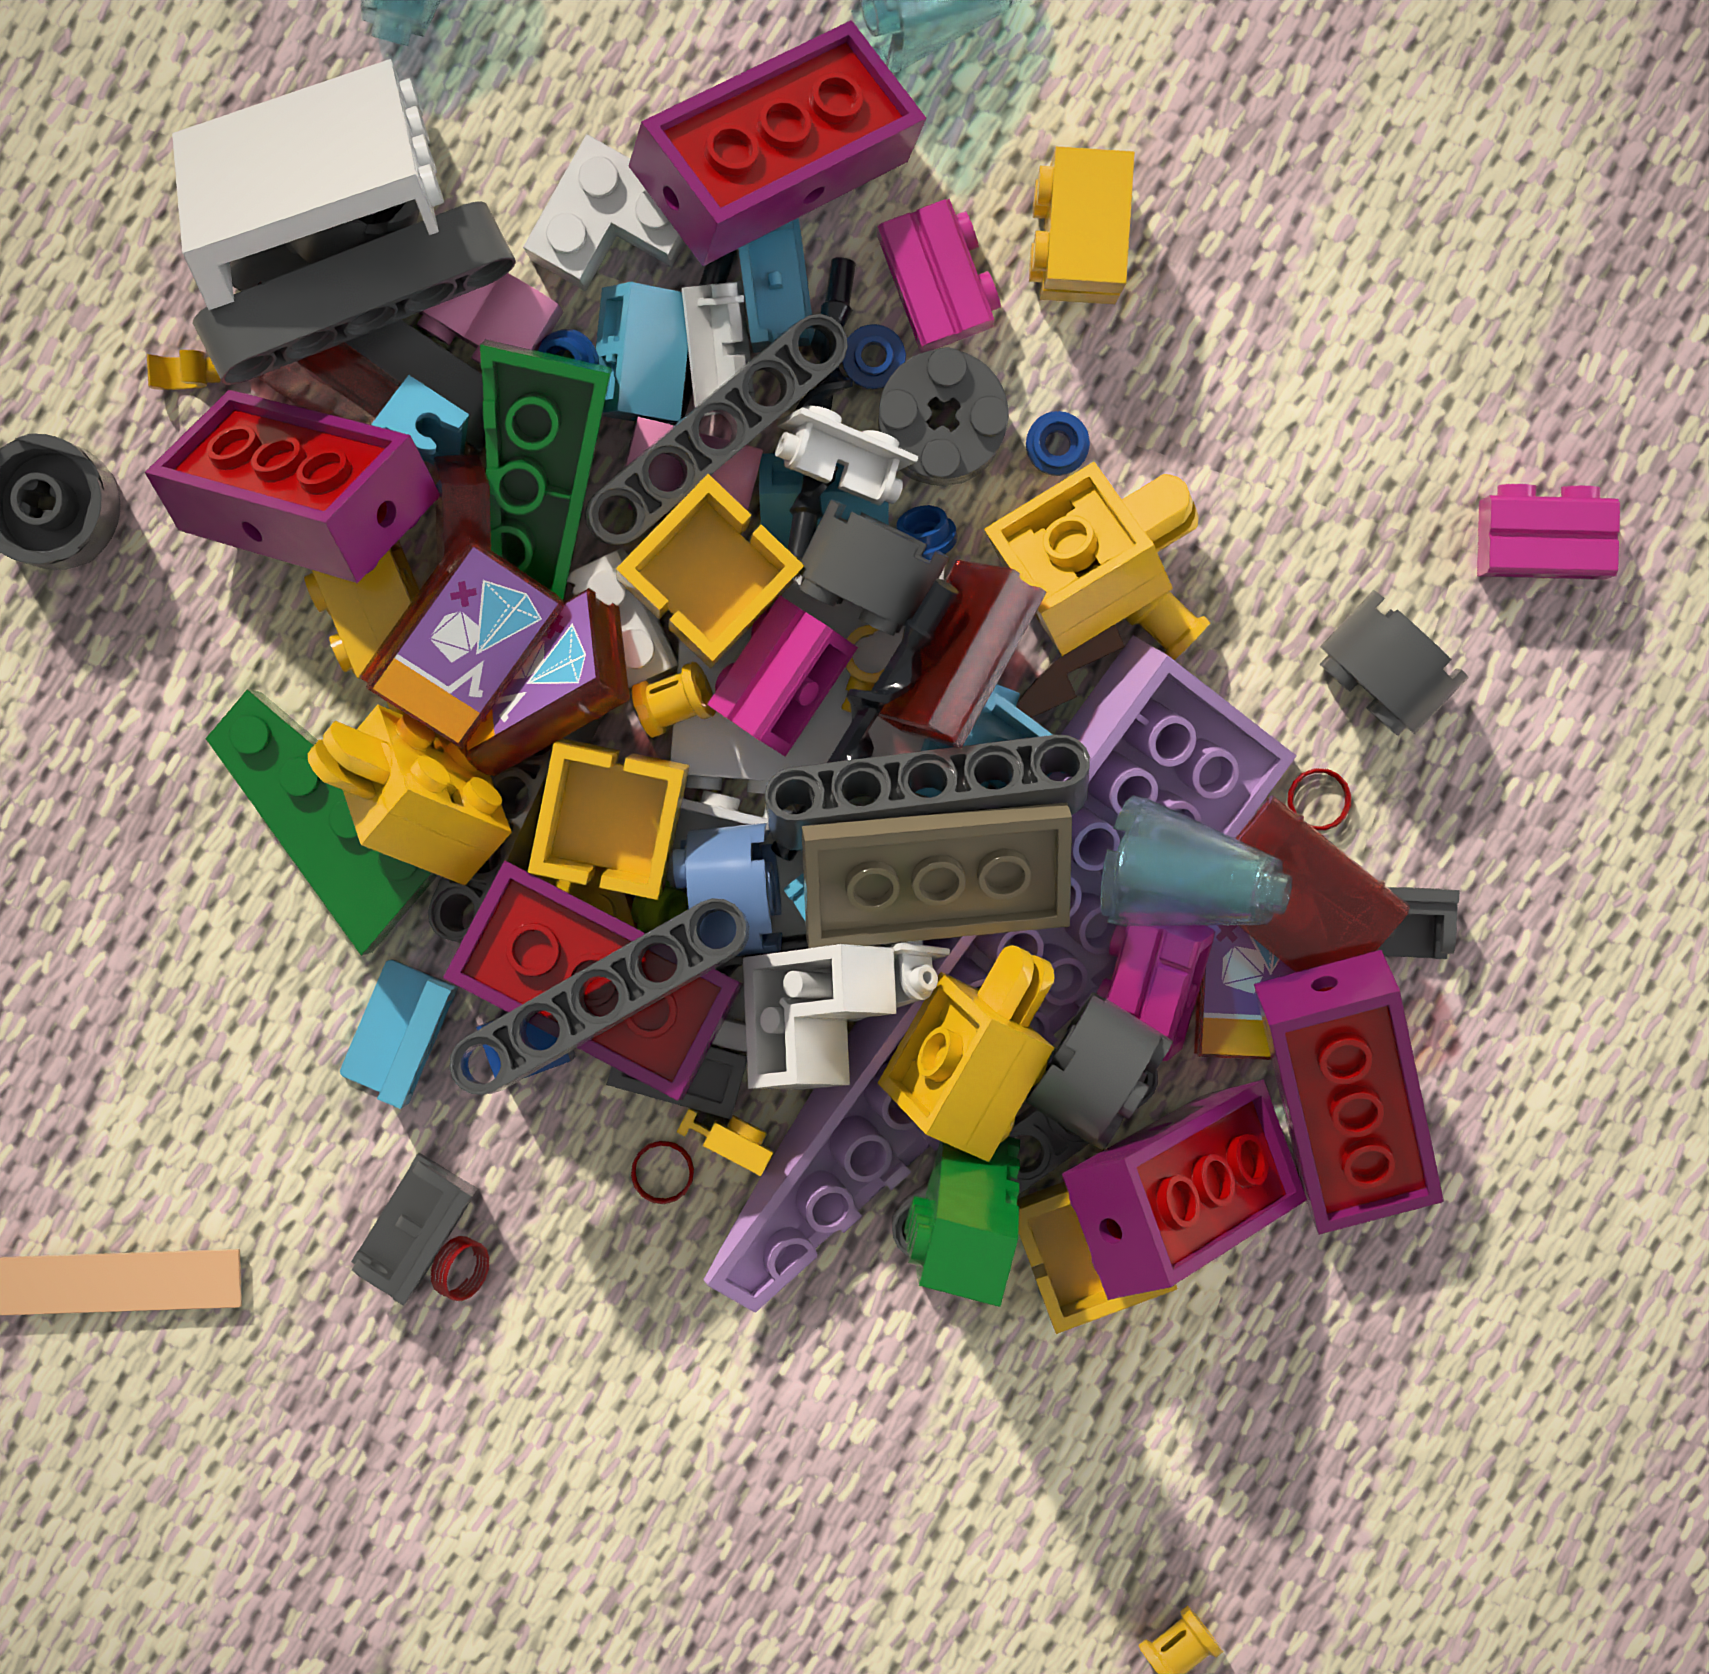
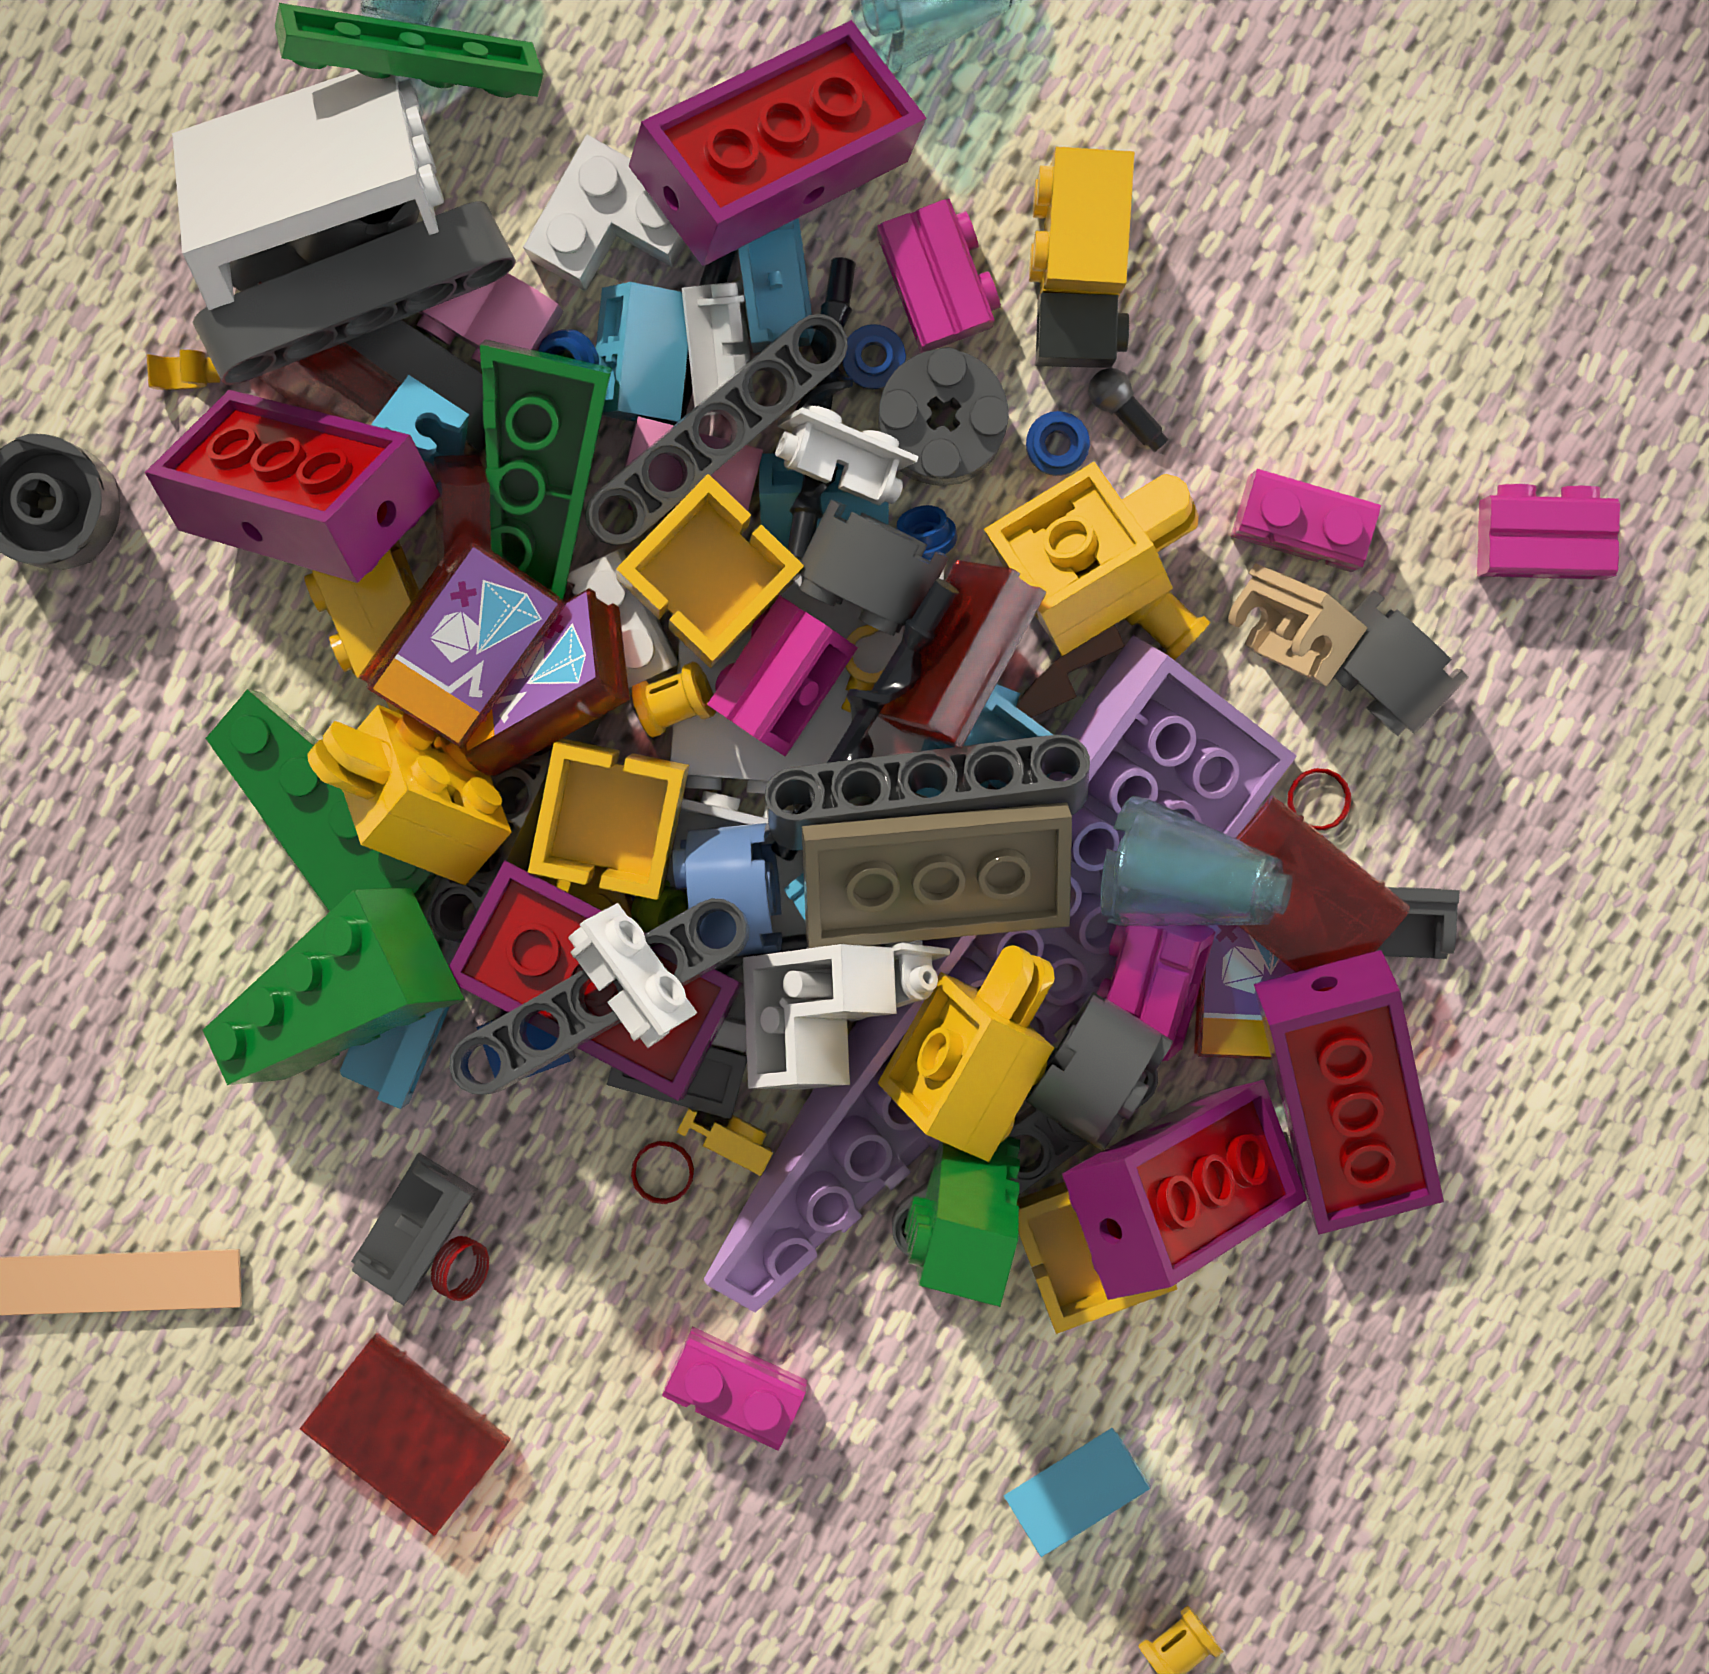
(335, 989): none -> green wedge
(405, 1433): none -> clear red piece
(407, 50): none -> green plate
(615, 948): none -> white hinge
(735, 1388): none -> dark pink brick
(1077, 1492): none -> medium azure hinge
(1080, 330): none -> pearl dark grey brick
(1113, 393): none -> piece
(1296, 625): none -> tan hinge
(1305, 520): none -> dark pink brick

